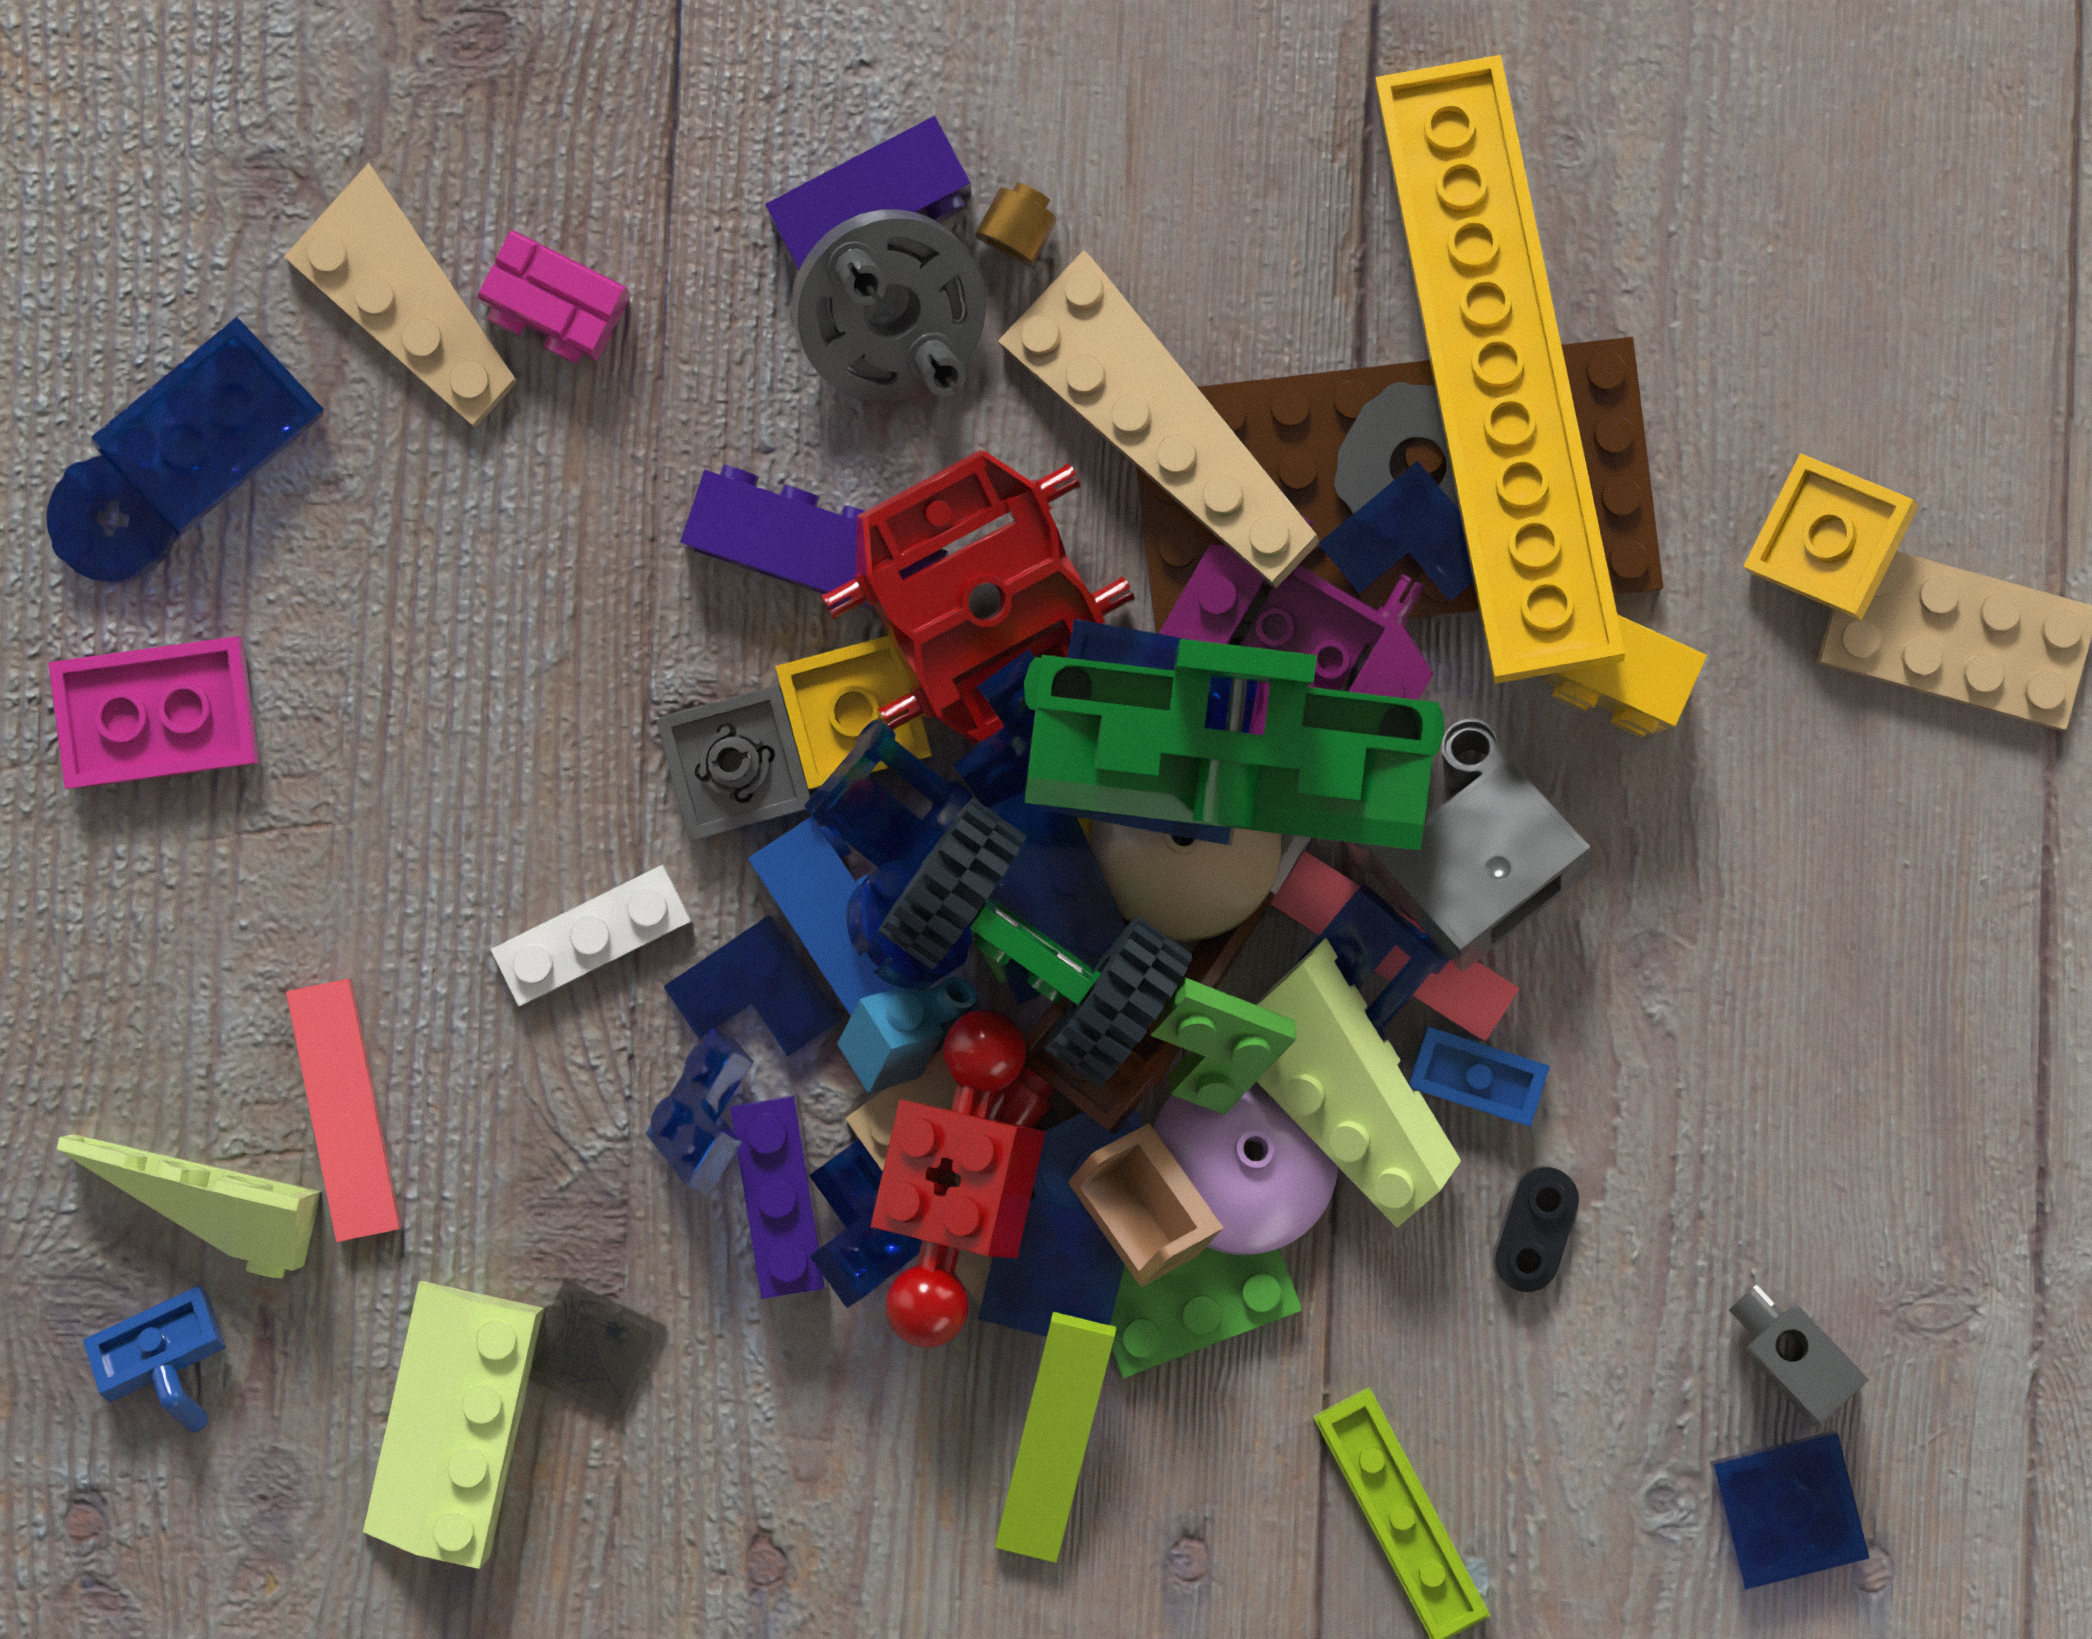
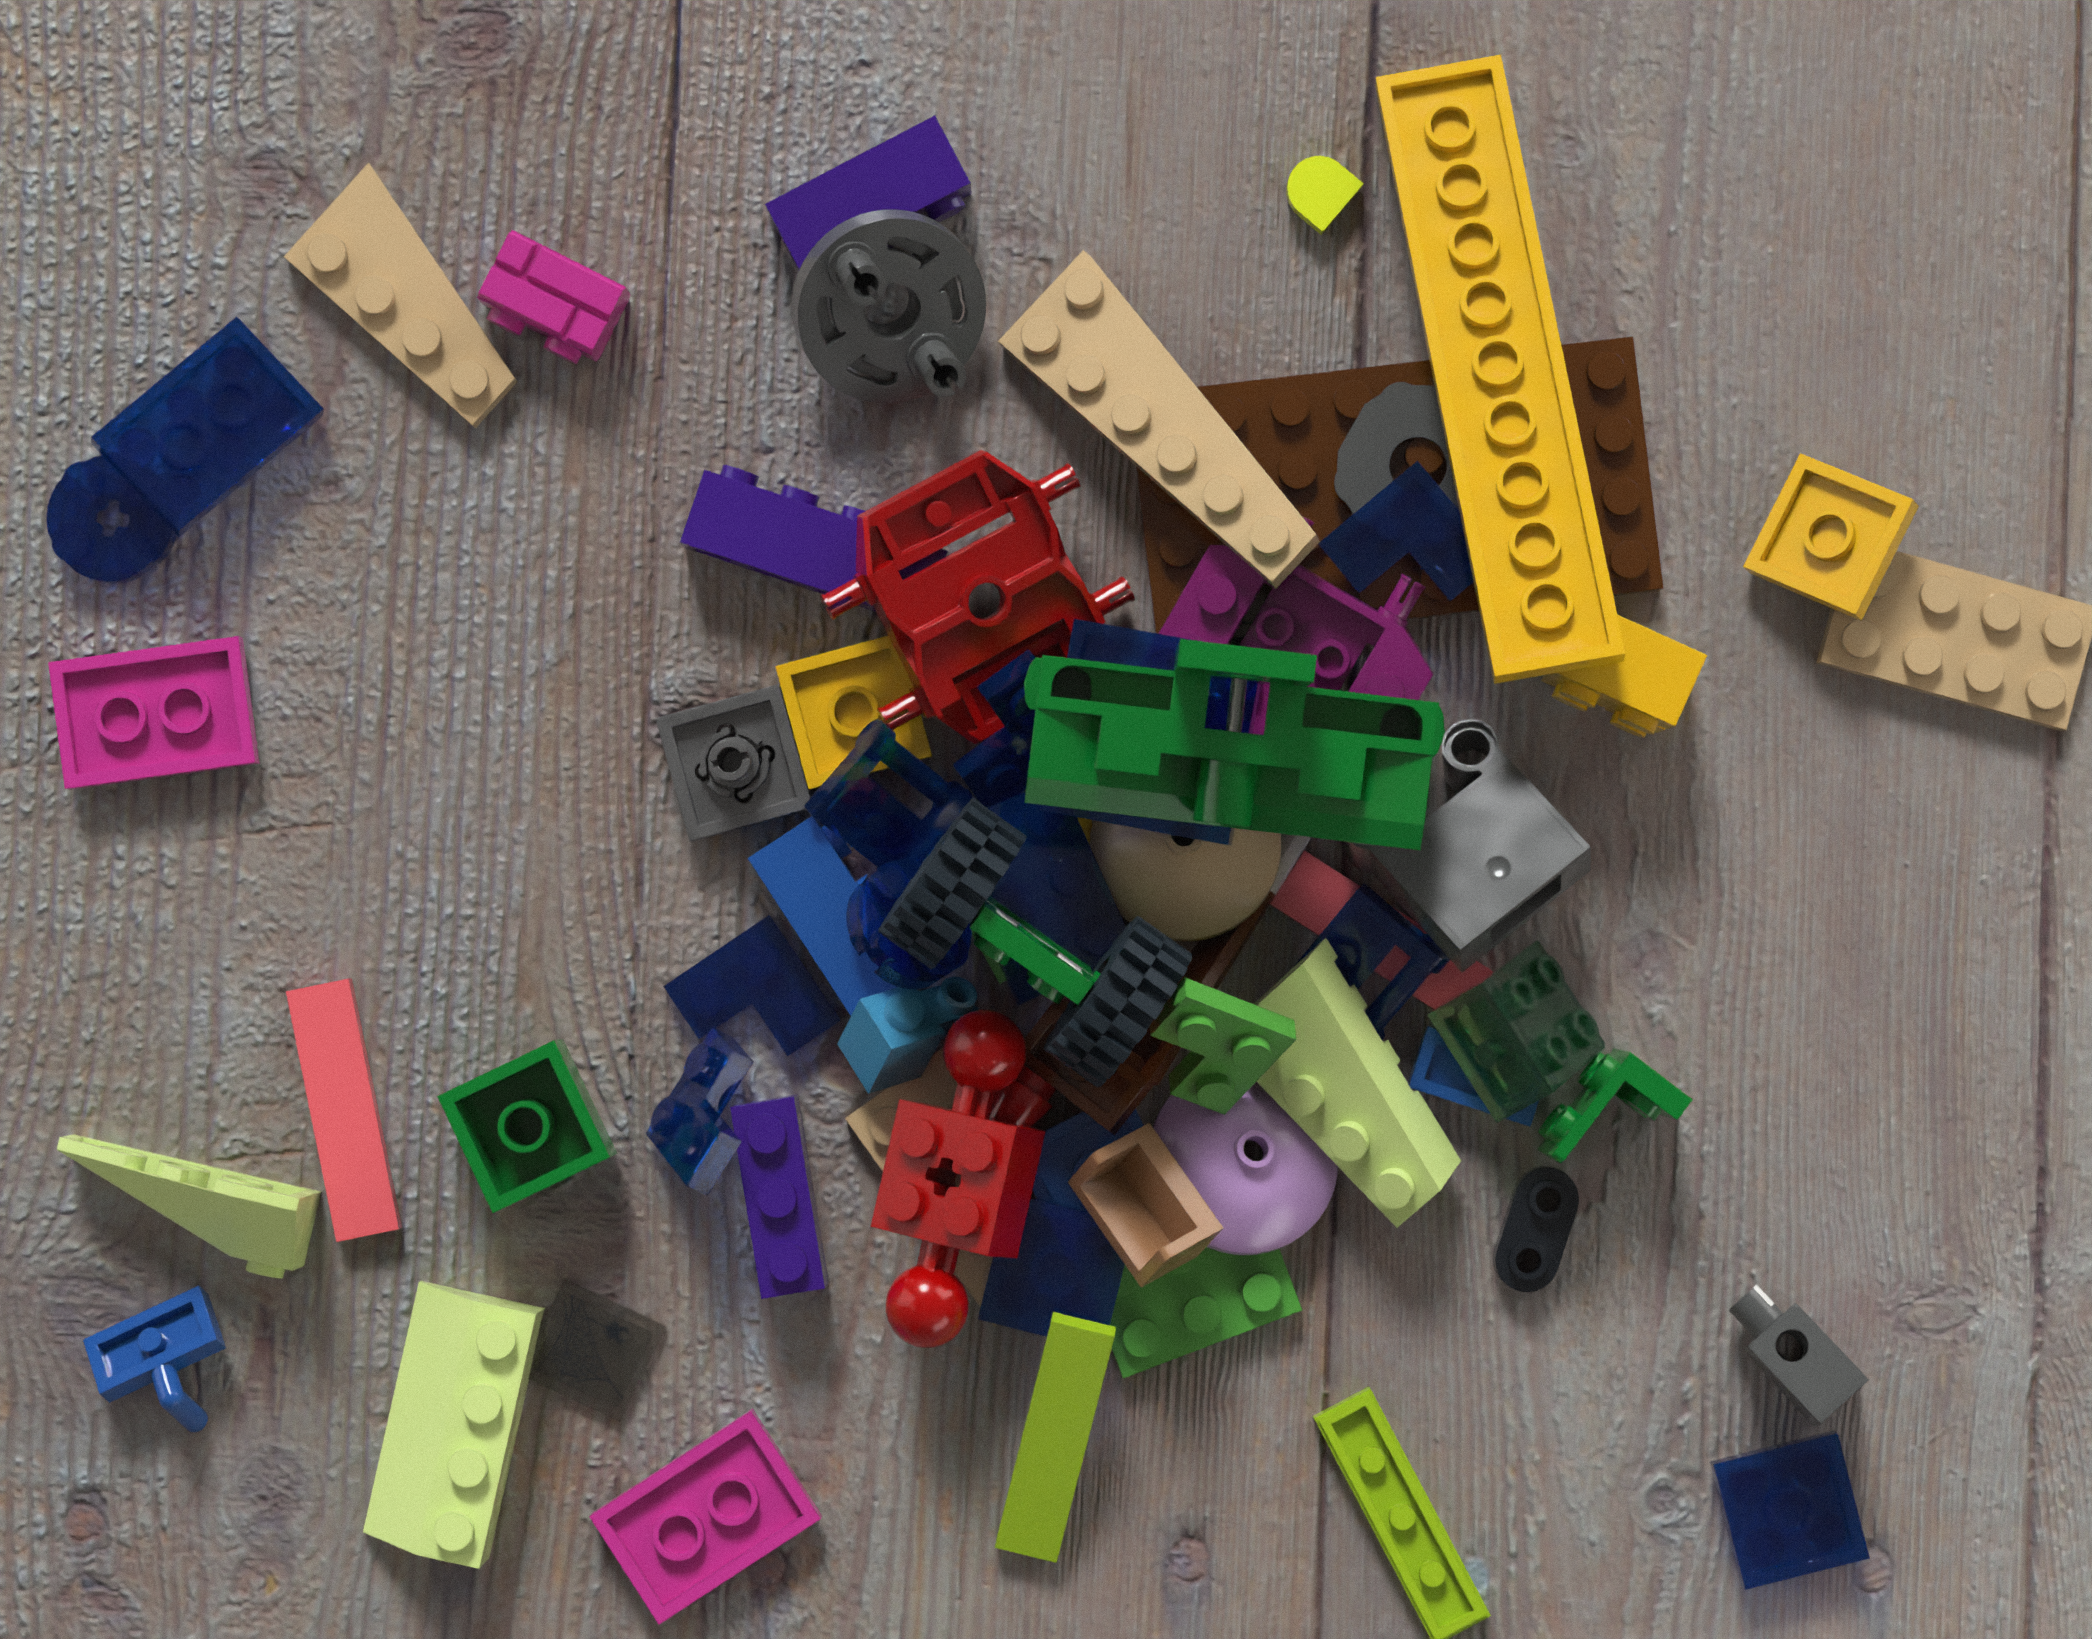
(527, 1125): none -> green brick
(591, 935): white plate -> none
(705, 1516): none -> dark pink plate
(860, 1254): clear blue plate -> none
(1017, 223): pearl gold plate -> none
(1320, 190): none -> neon yellow tile
(1518, 1032): none -> clear green bracket
(1640, 1090): none -> green bracket

